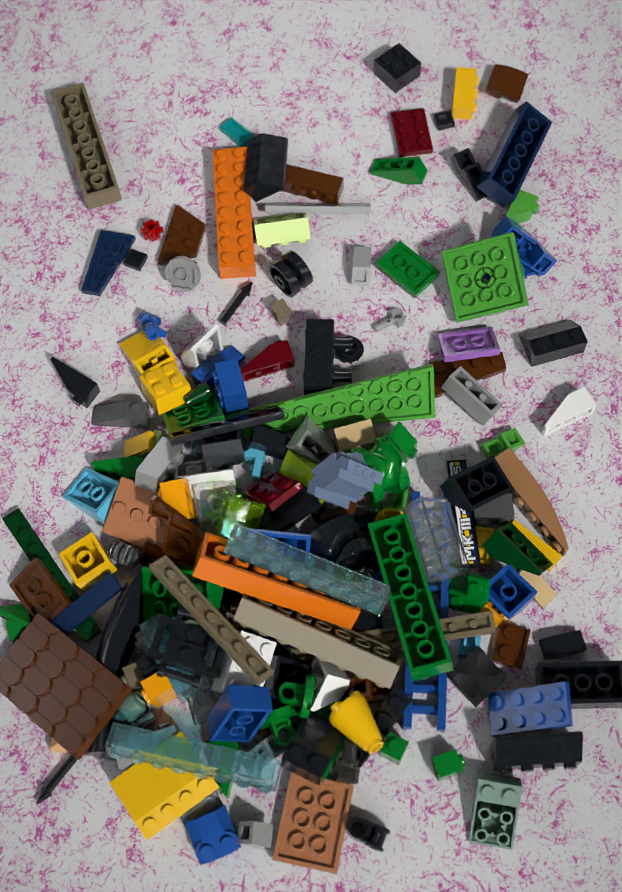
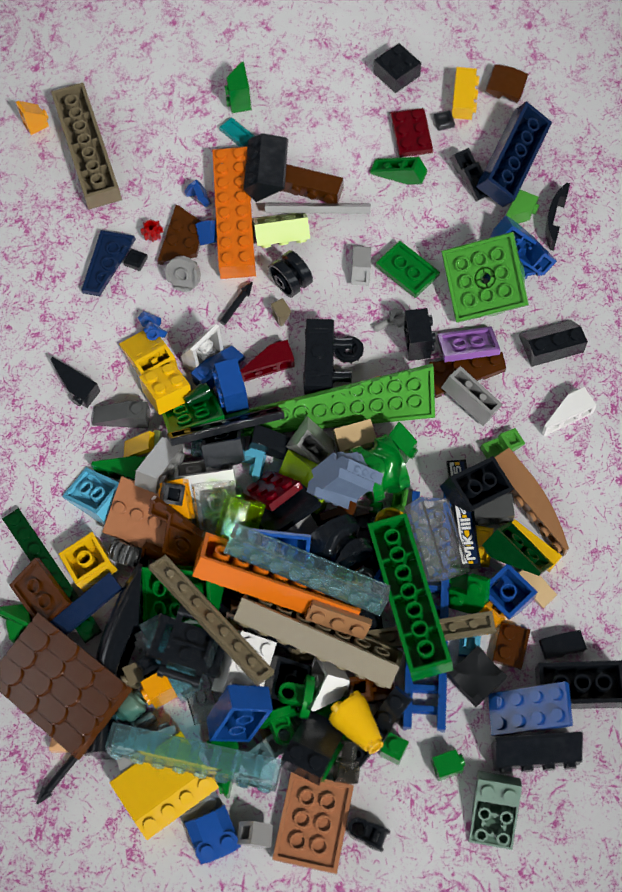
(32, 116): none -> light orange slope
(172, 493): none -> black slope
(197, 189): none -> blue tile
(207, 232): none -> blue tile
(238, 90): none -> green slope
(338, 619): none -> medium nougat plate
(419, 334): none -> black brick
(552, 230): none -> black slope

